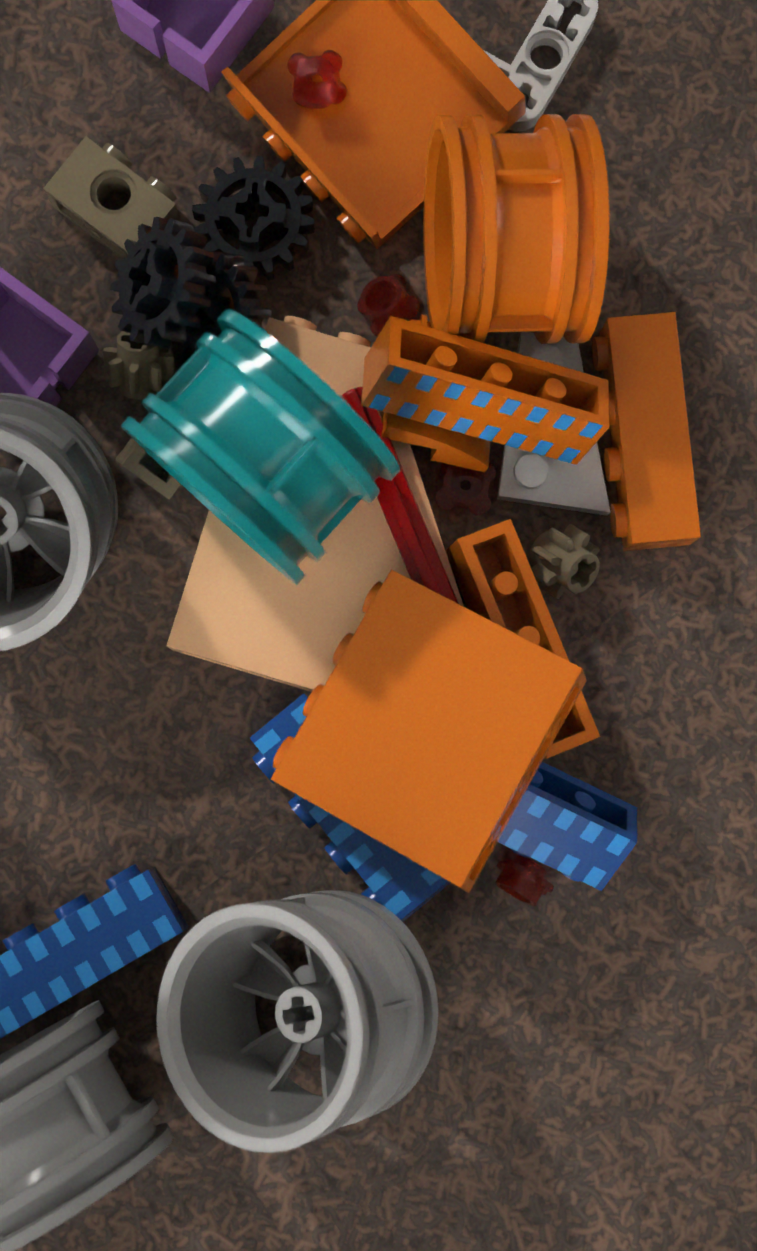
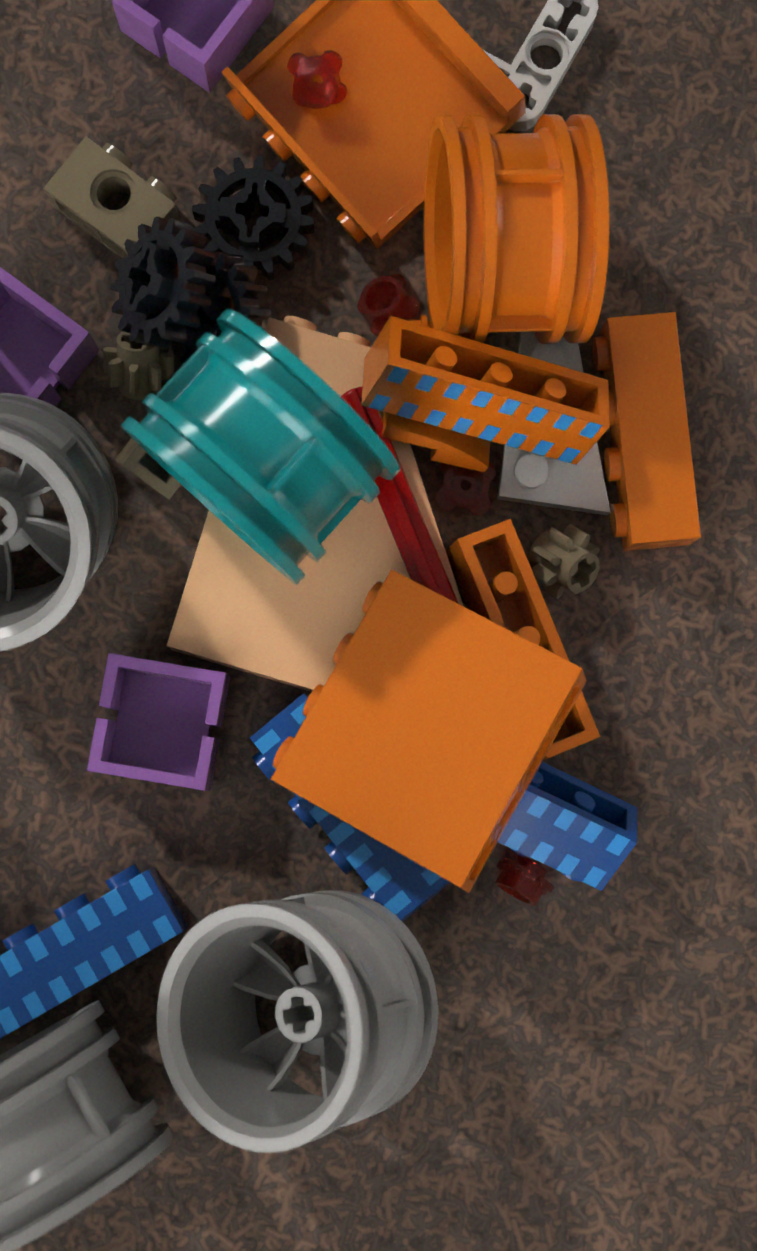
(159, 722): none -> medium lavender piece

